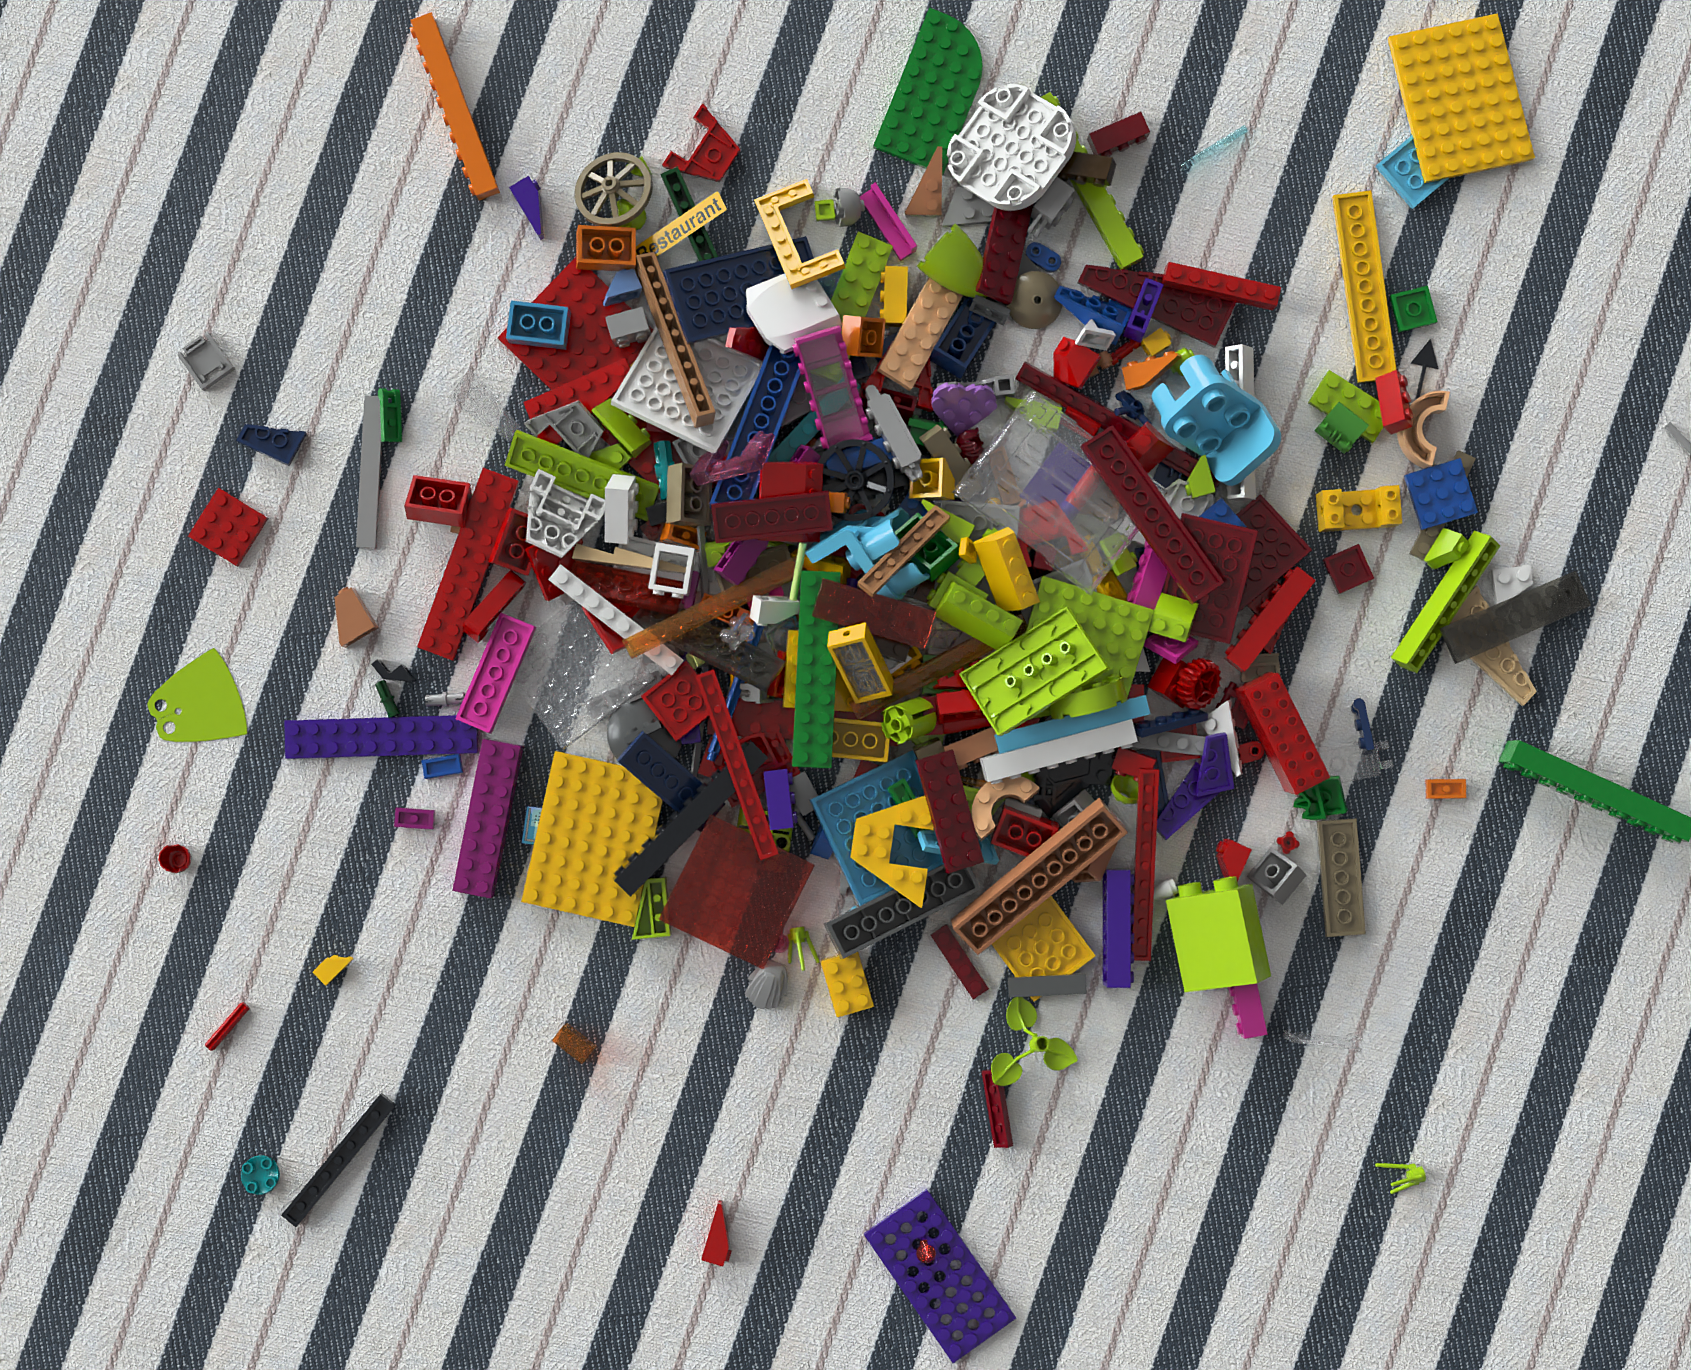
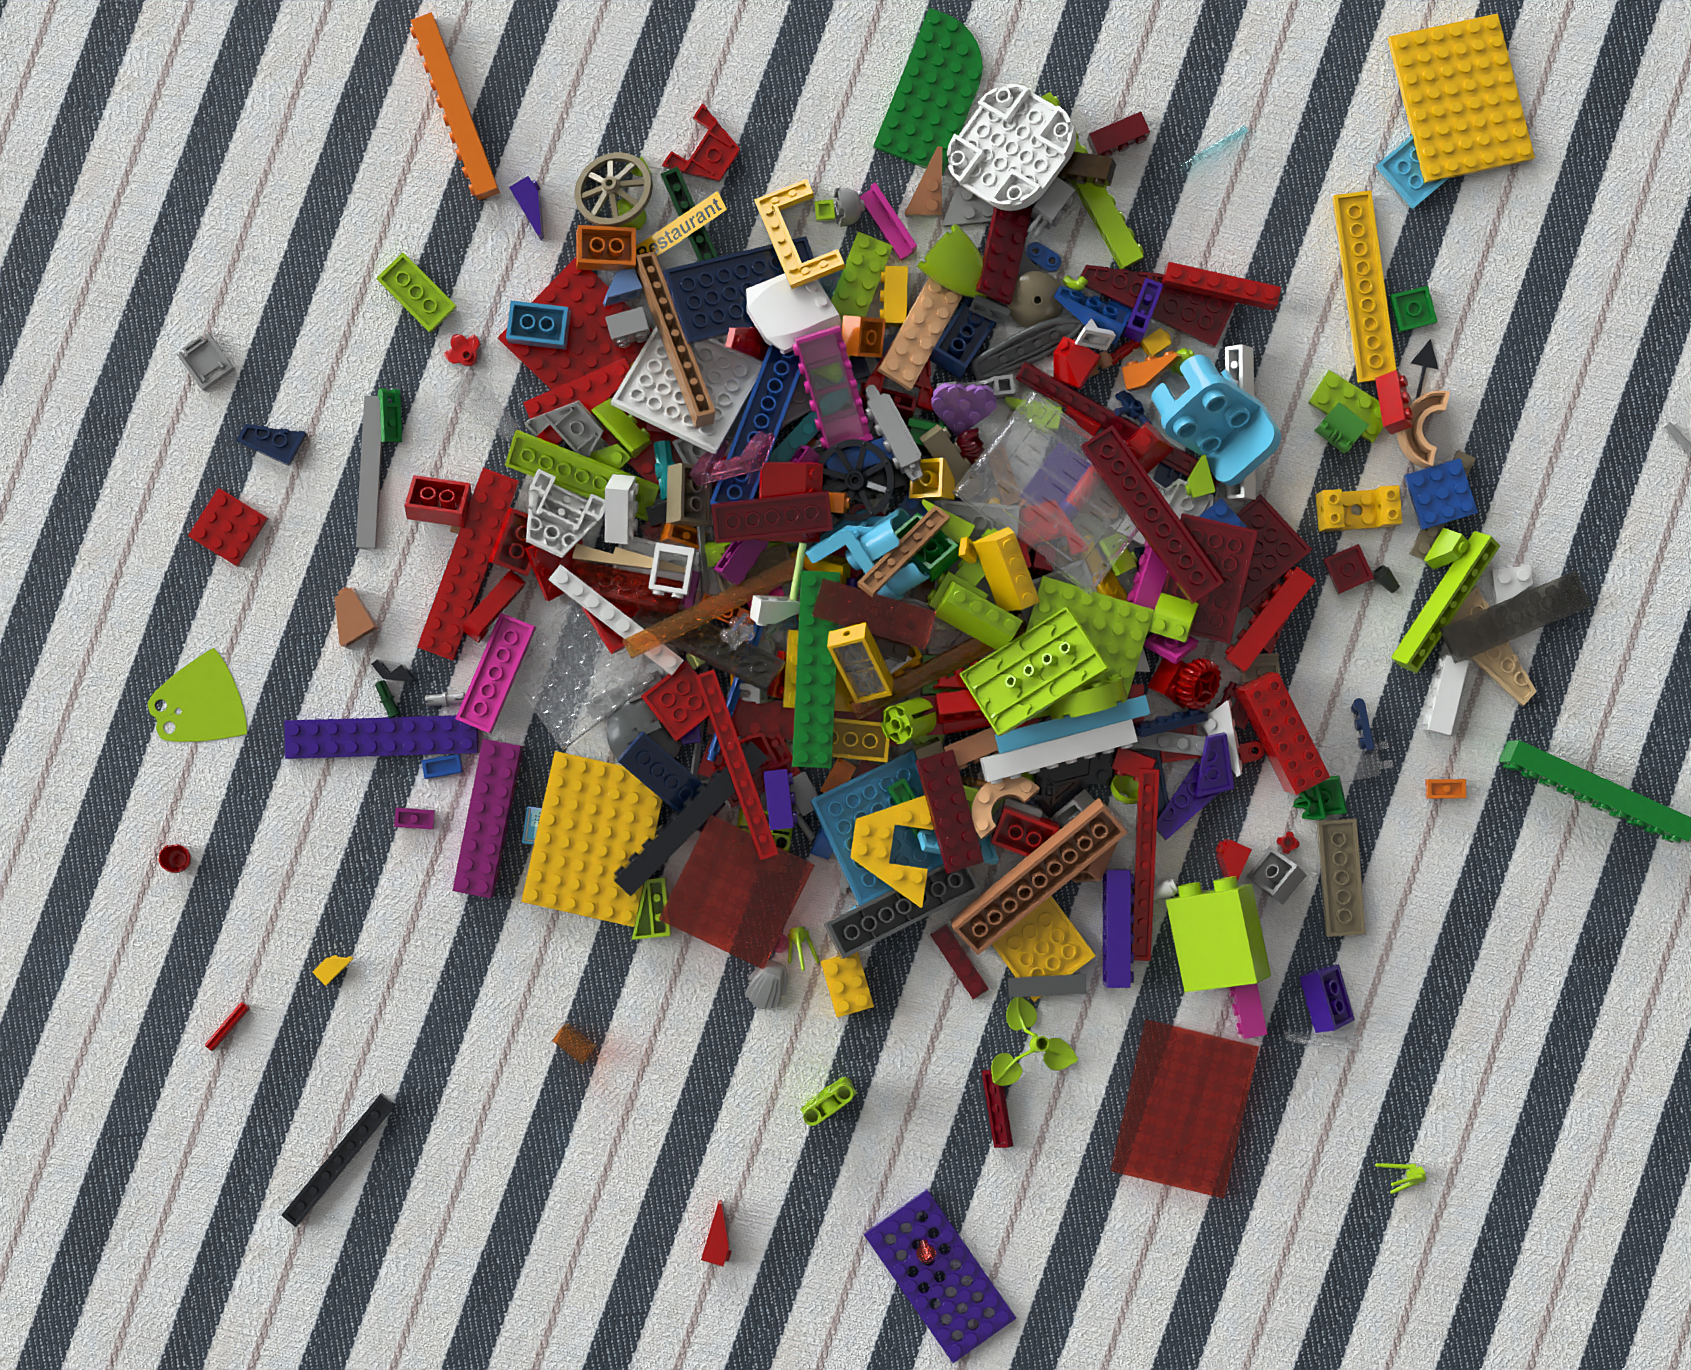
(260, 1175): teal dish -> none
(416, 292): none -> lime plate
(461, 348): none -> red plate
(828, 1101): none -> lime connector
(840, 773): none -> orange hinge
(1027, 345): none -> dark grey piece
(1073, 284): none -> lime arm
(1184, 1108): none -> clear red plate
(1327, 999): none -> dark purple slope
(1386, 578): none -> pearl dark grey cone
(1445, 695): none -> white brick

